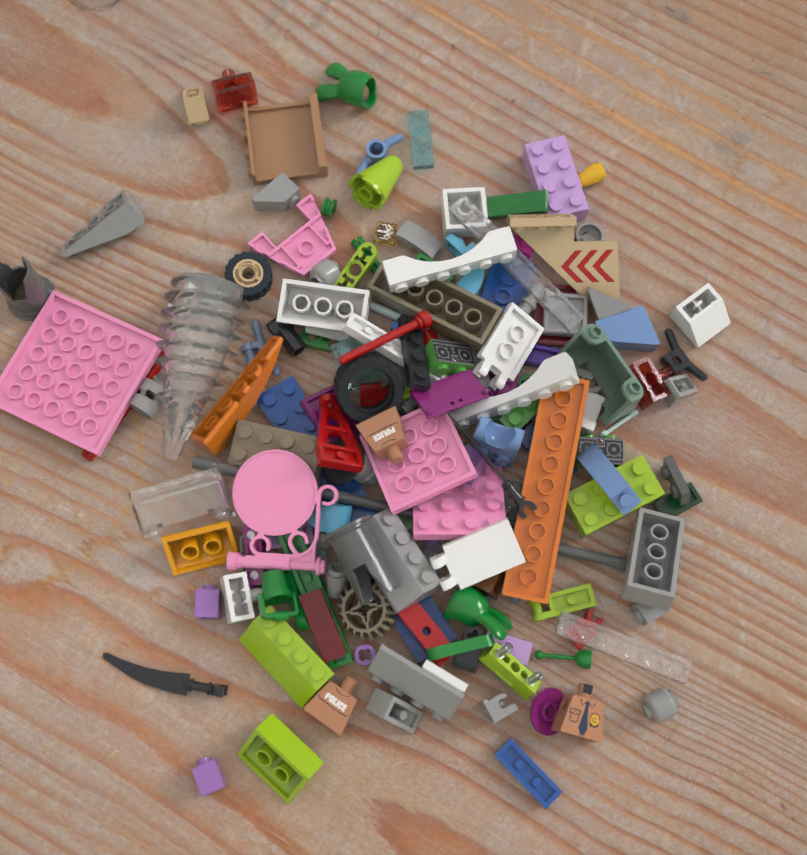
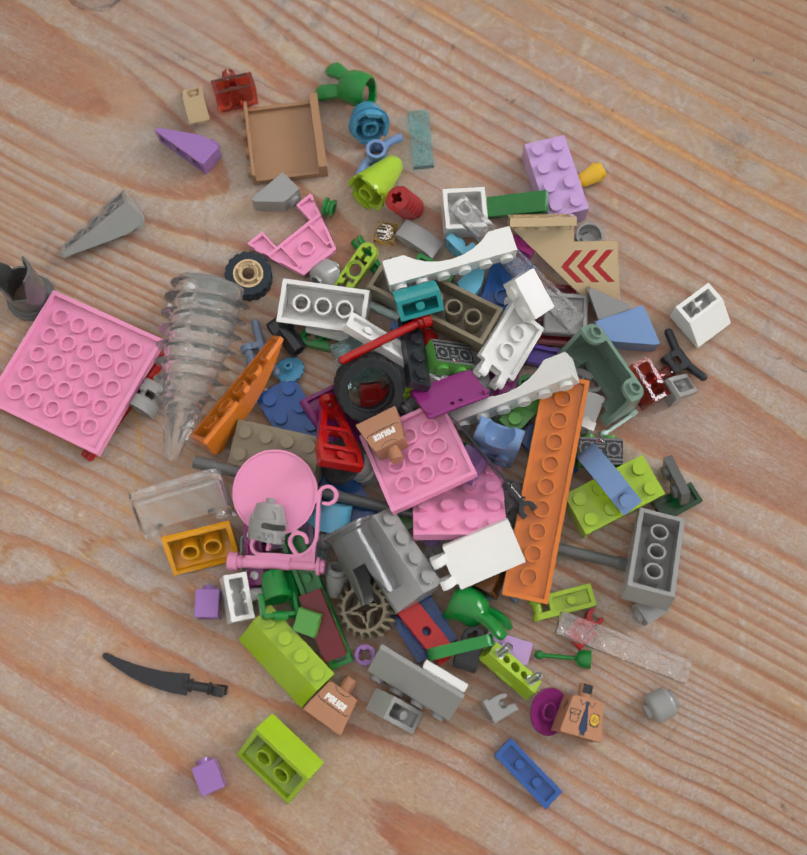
(192, 147): none -> medium lavender slope
(268, 522): none -> light grey helmet
(290, 369): none -> dark azure piece
(307, 622): none -> bright green tile
(368, 122): none -> dark azure cone
(404, 203): none -> red piece
(418, 300): none -> teal brick
(528, 295): none -> white brick

